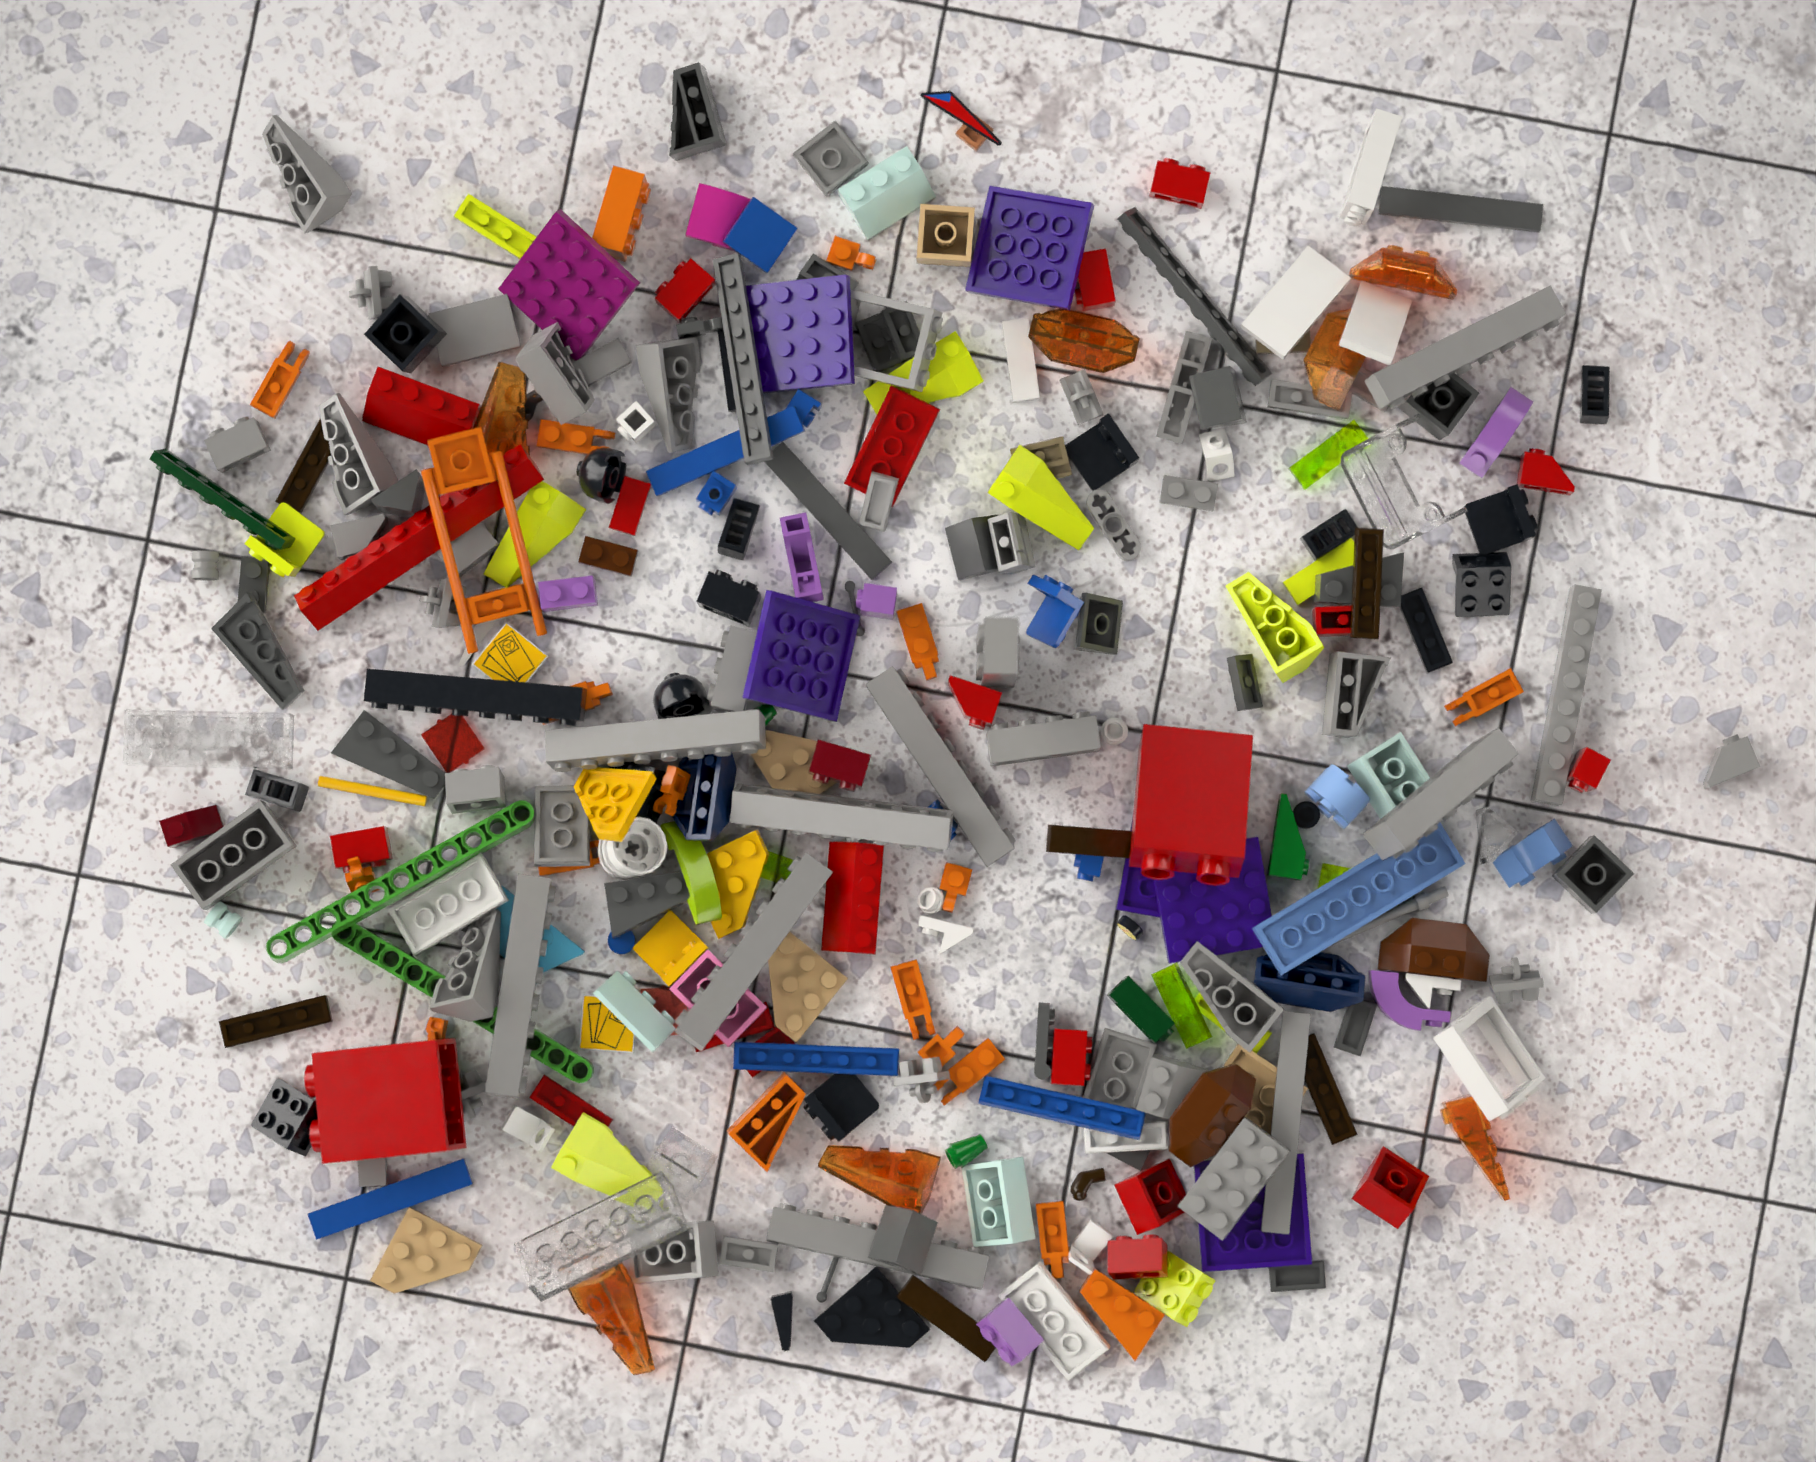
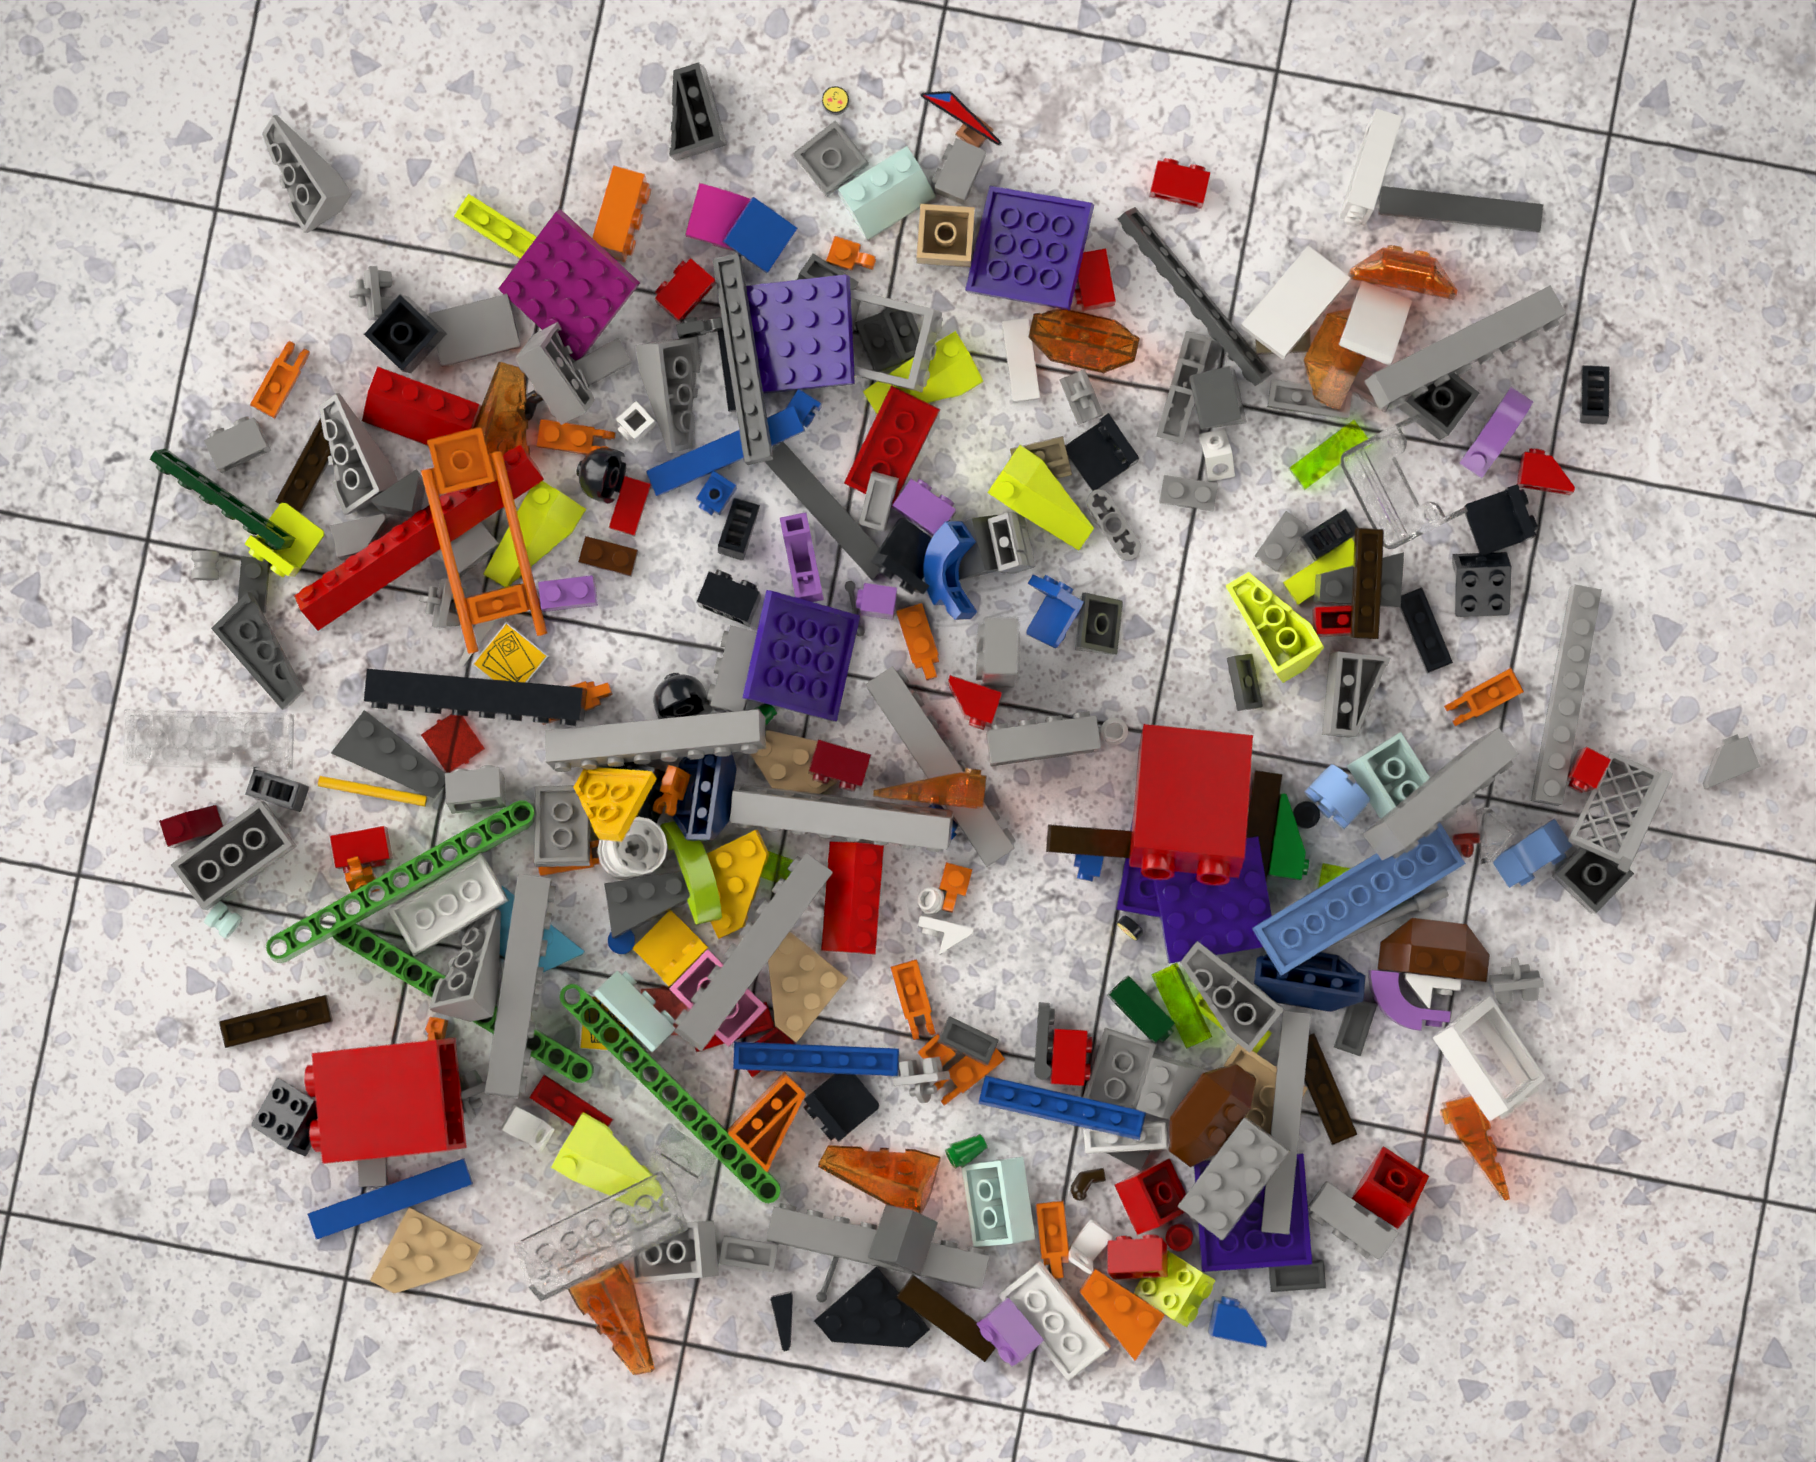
(656, 1088): none -> bright green beam
(835, 100): none -> light yellow tile
(903, 556): none -> black bracket
(924, 507): none -> medium lavender brick
(942, 569): none -> blue arch
(955, 790): none -> clear orange wedge
(959, 171): none -> light grey brick
(968, 1040): none -> dark grey tile
(1179, 1237): none -> red plate
(1233, 1322): none -> blue slope
(1263, 812): none -> dark brown tile
(1281, 541): none -> light grey plate
(1351, 1221): none -> light grey wedge
(1466, 842): none -> clear red tile
(1638, 825): none -> light grey fence

